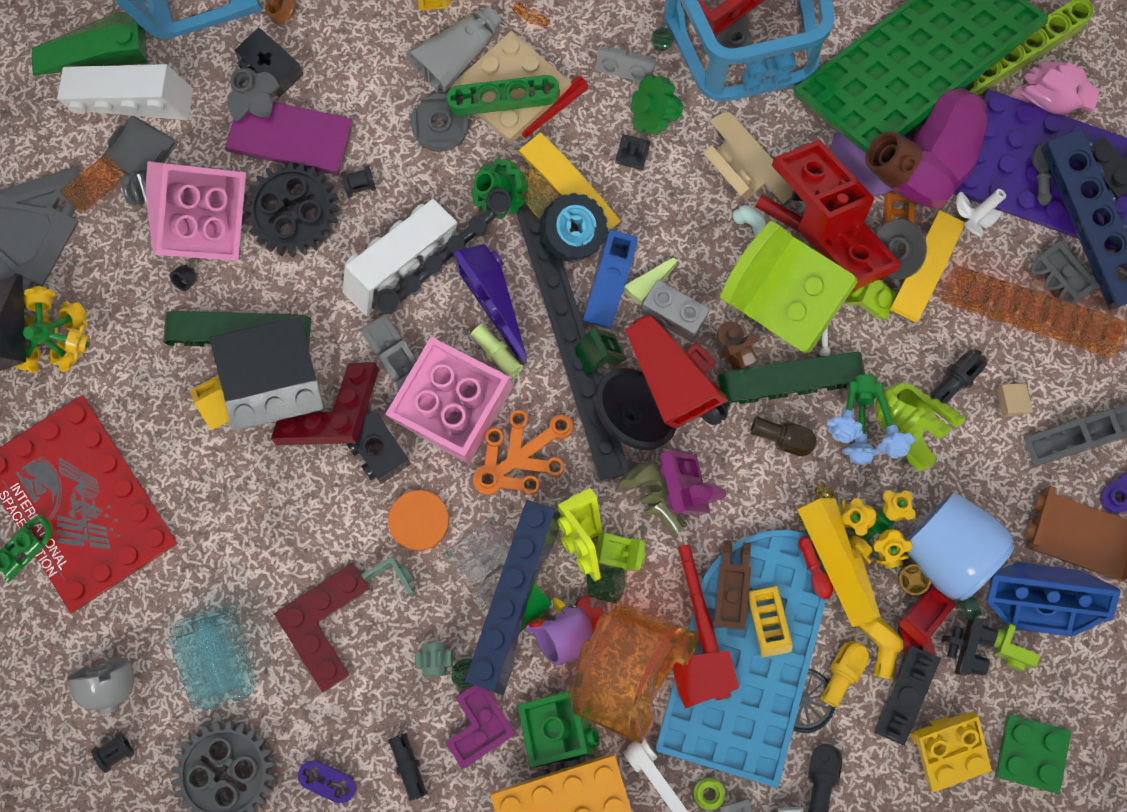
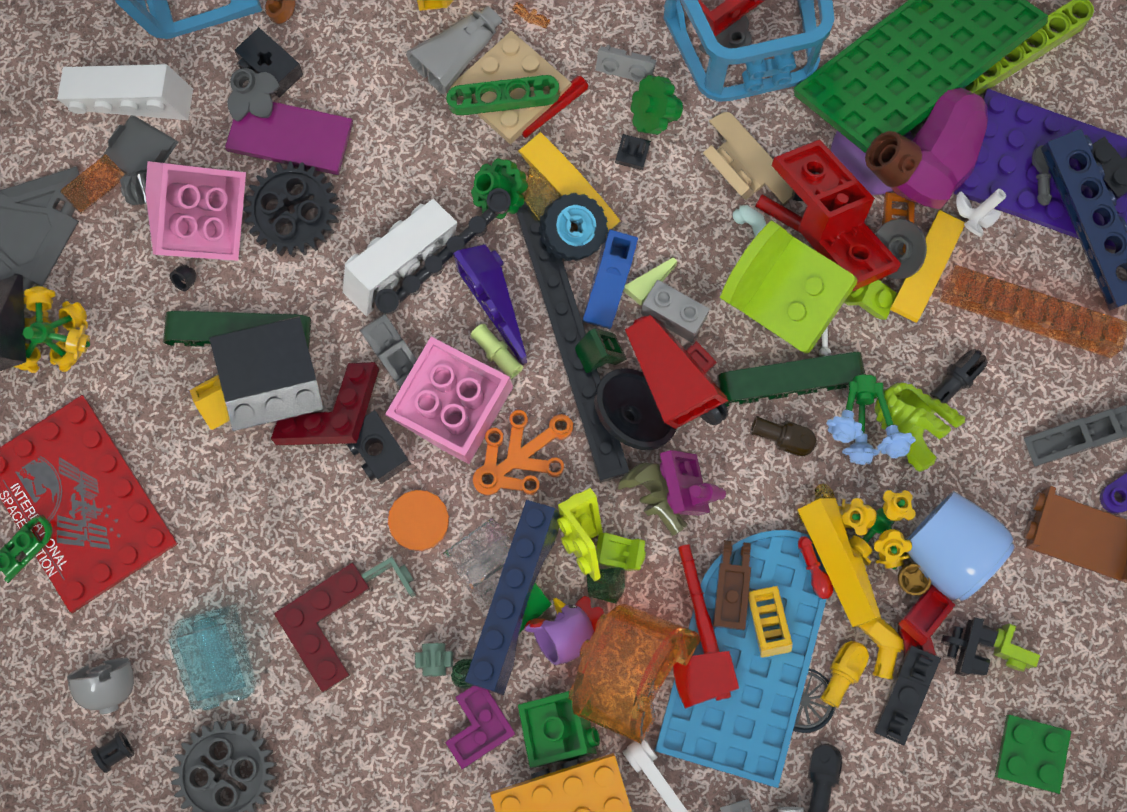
(105, 42): green wedge -> none
(324, 789): dark purple beam -> none
(358, 181): black bush -> none
(407, 767): black pin -> none
(438, 138): dark grey plate -> none
(661, 40): clear green hinge -> none
(719, 790): lime plate -> none
(737, 348): reddish brown hips -> none
(952, 750): yellow plate -> none
(971, 606): clear green hinge -> none
(1014, 399): tan slope -> none
(1051, 599): blue wedge -> none
(1058, 88): bright pink piece -> none
(1064, 273): dark grey plate -> none

